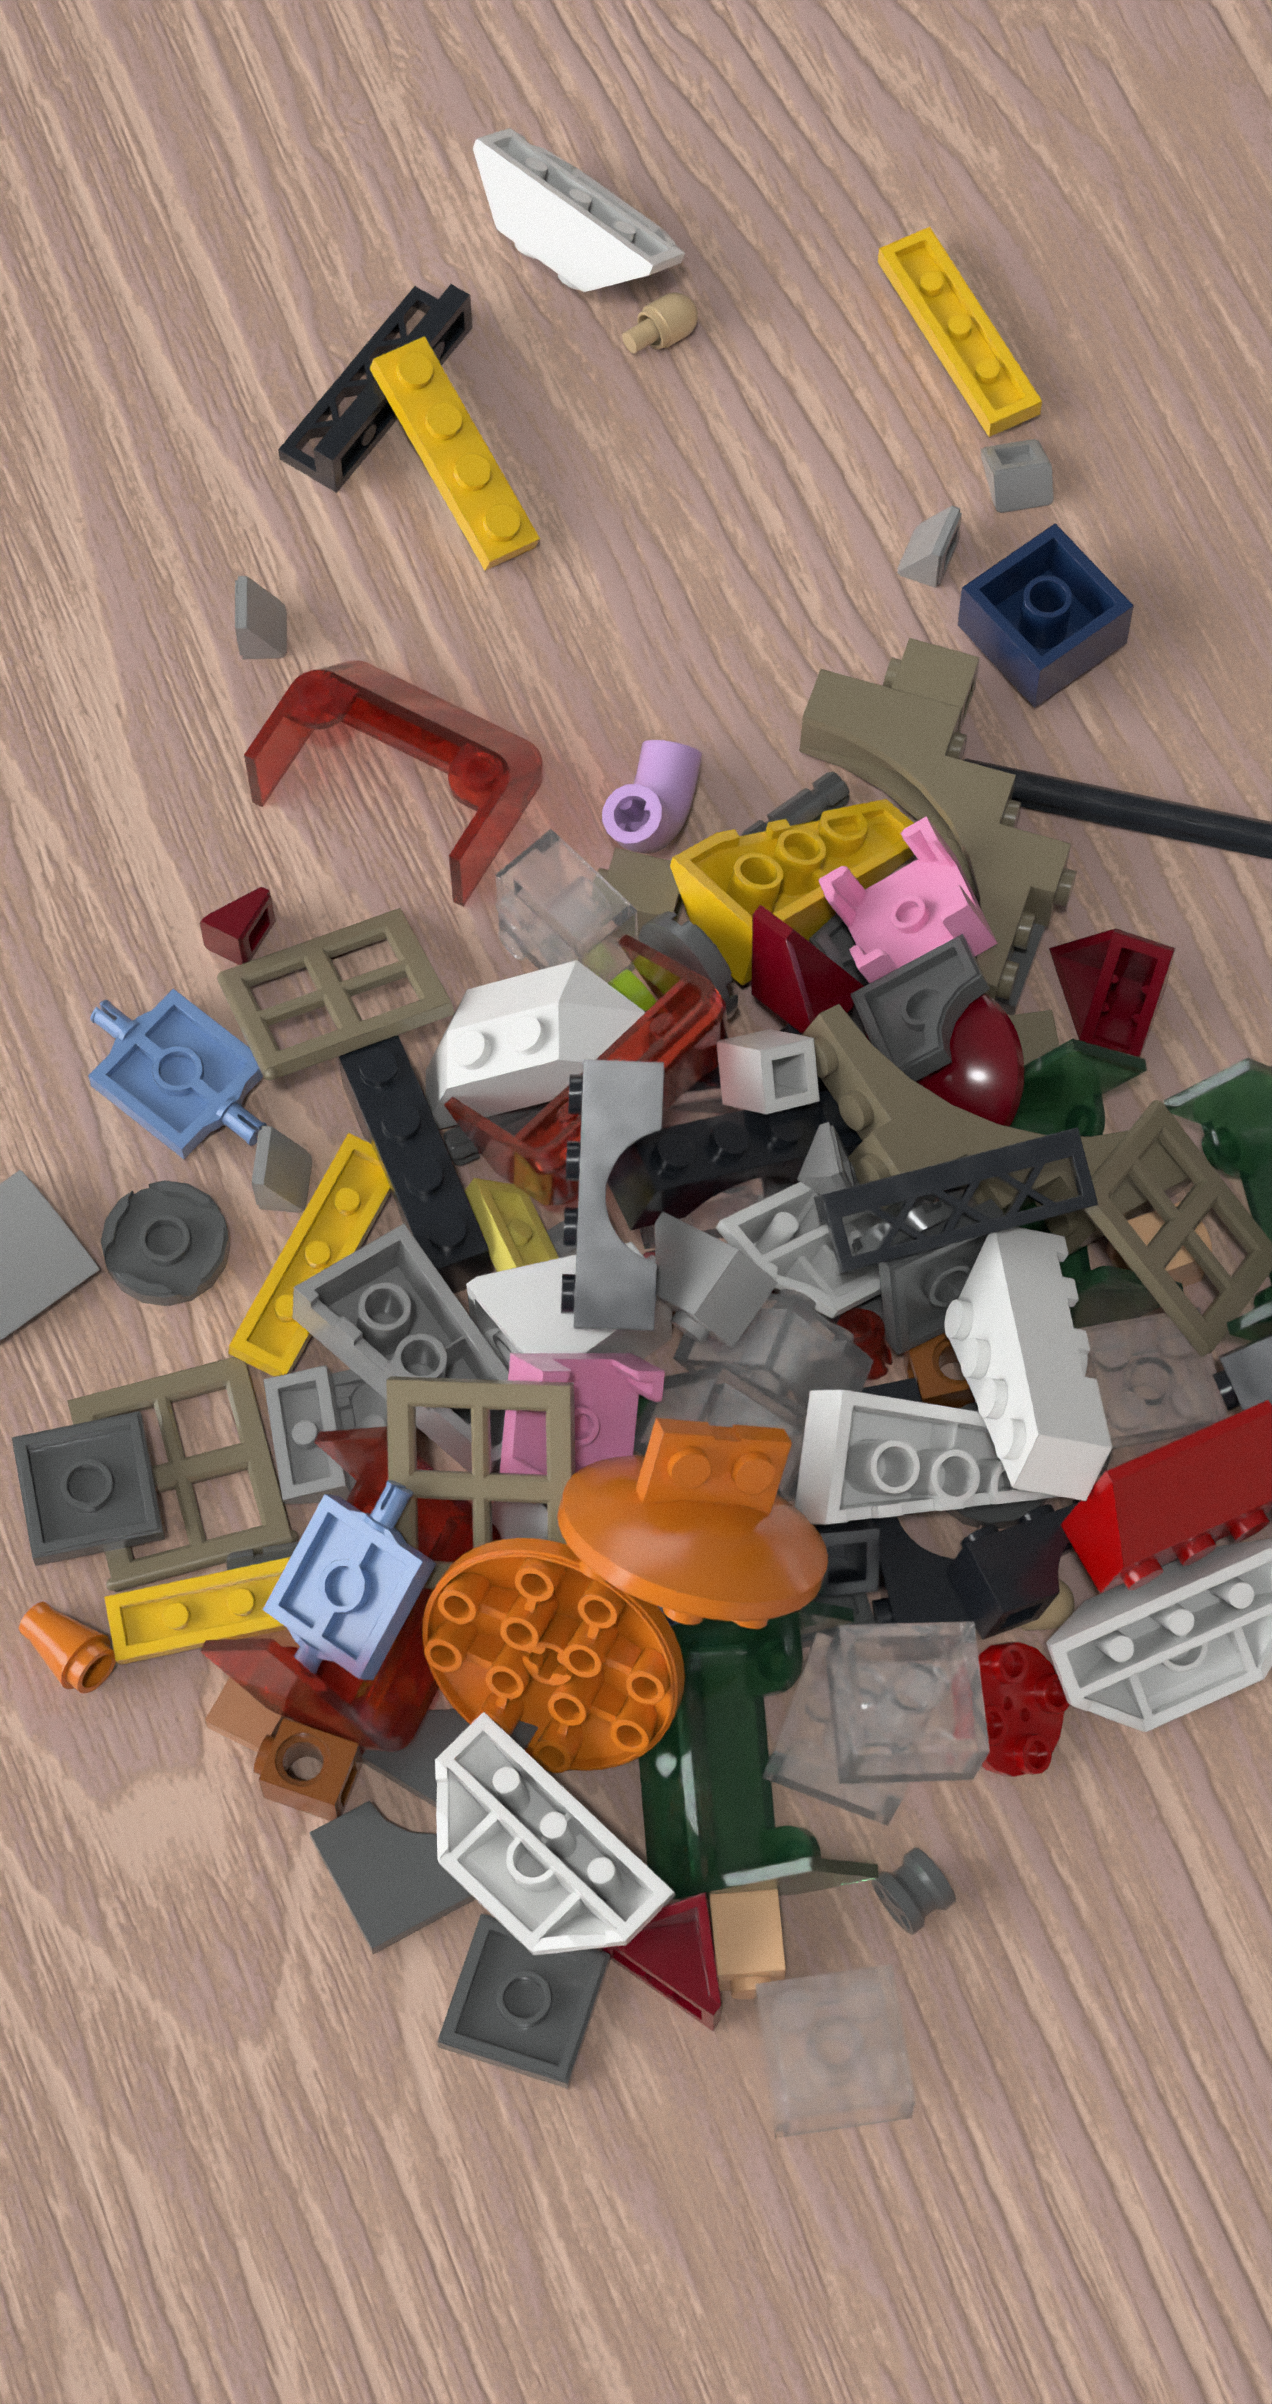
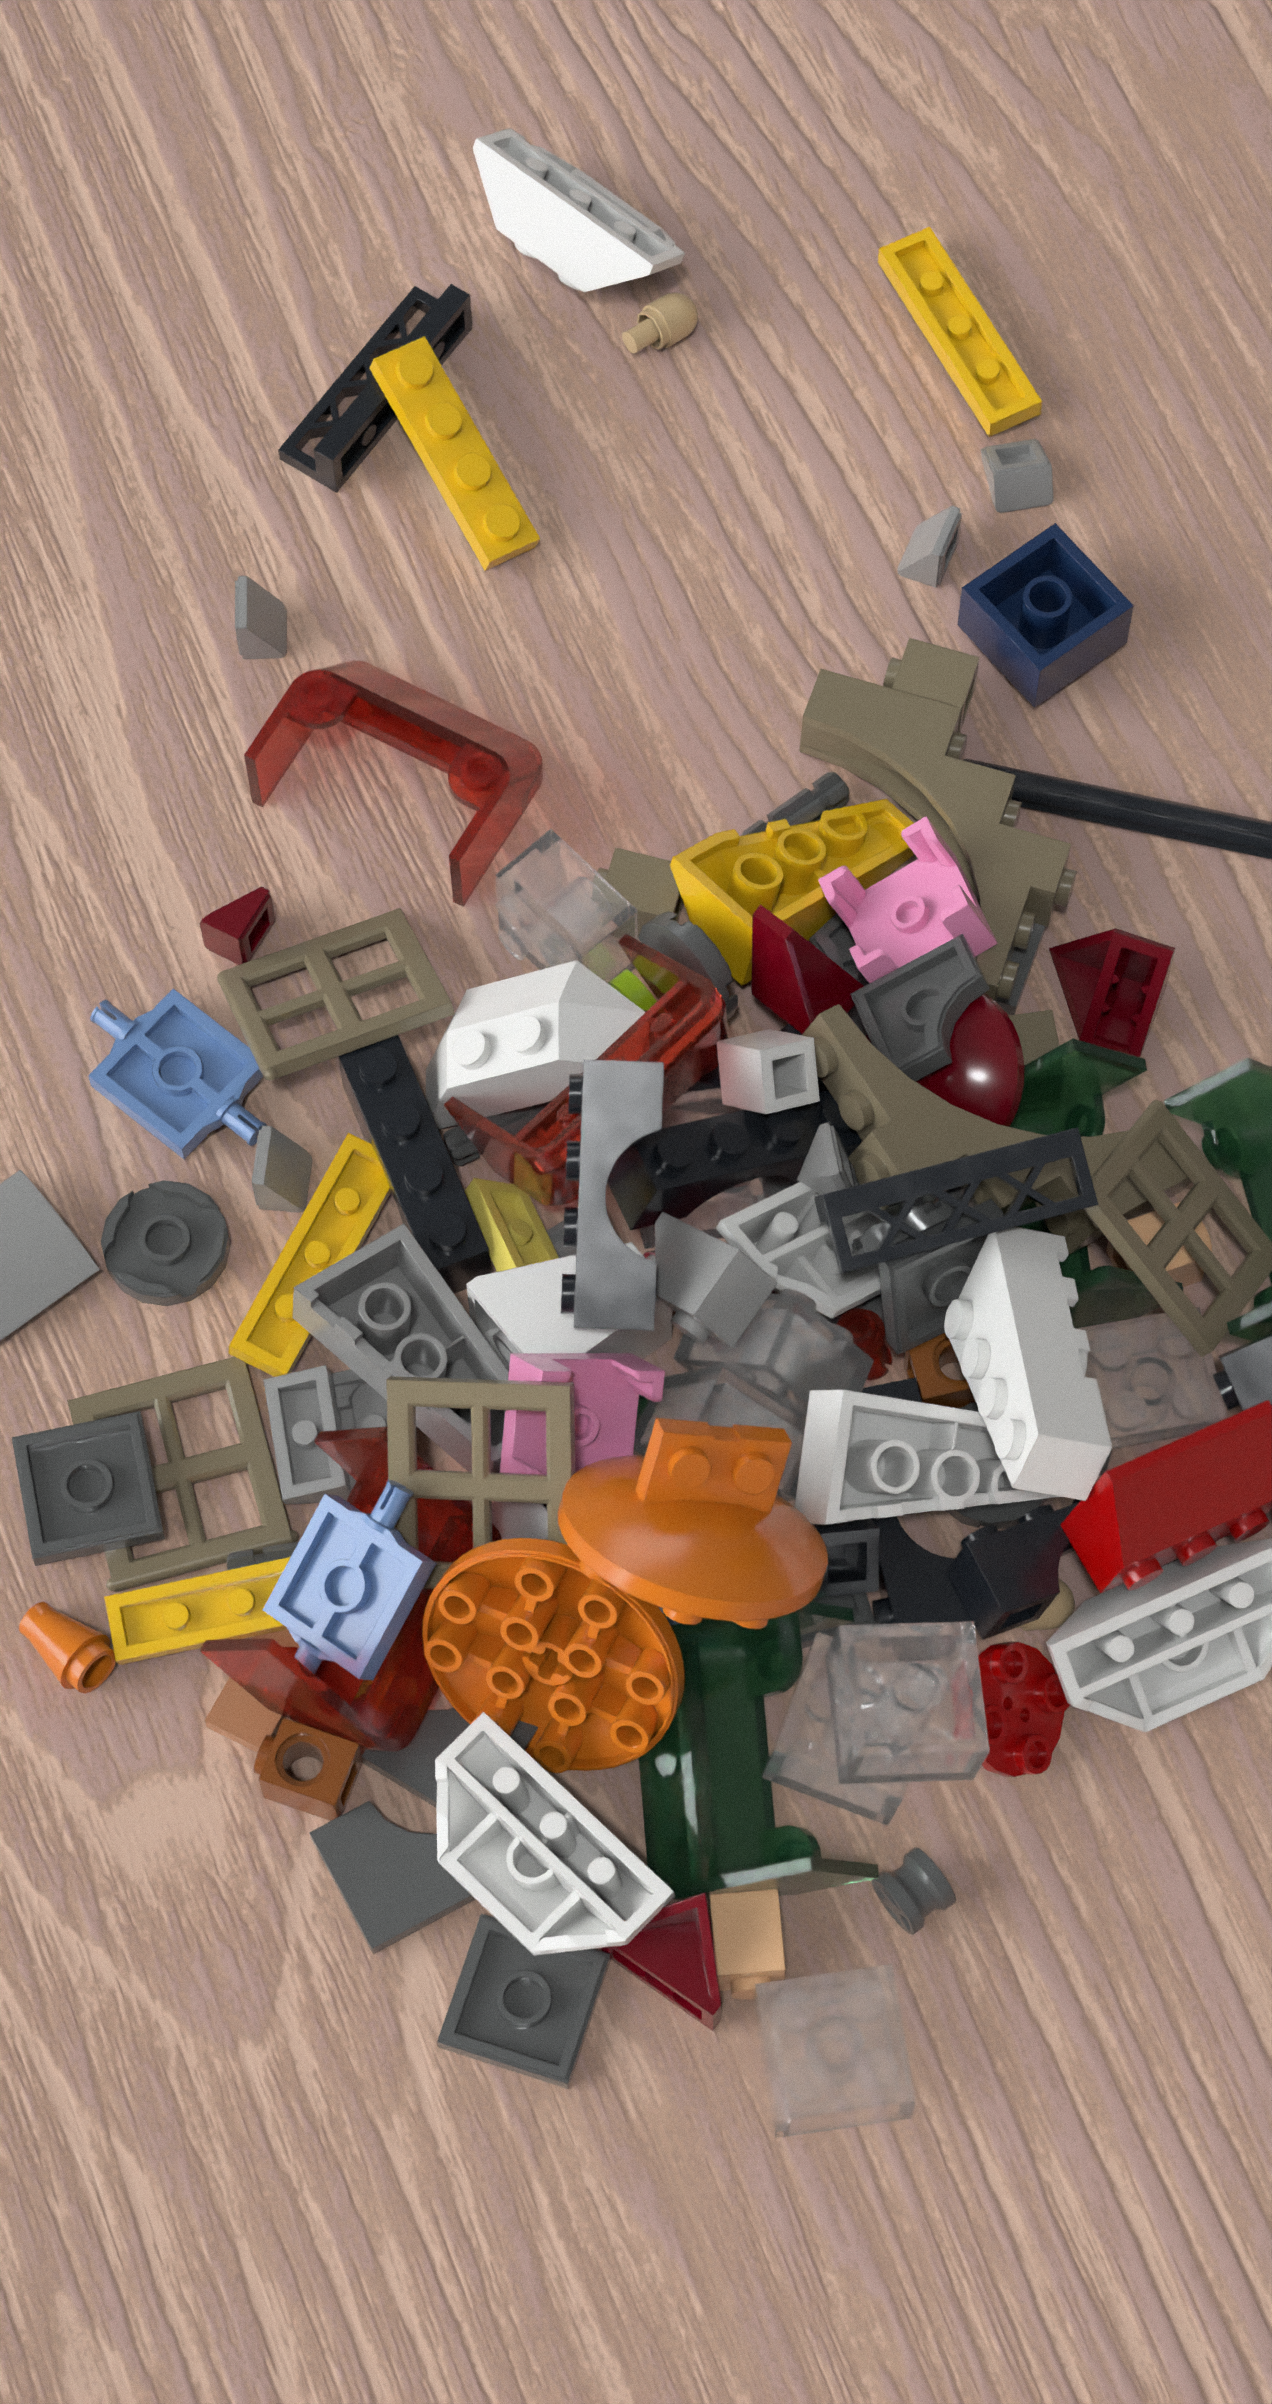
(655, 807): lavender cylinder -> none

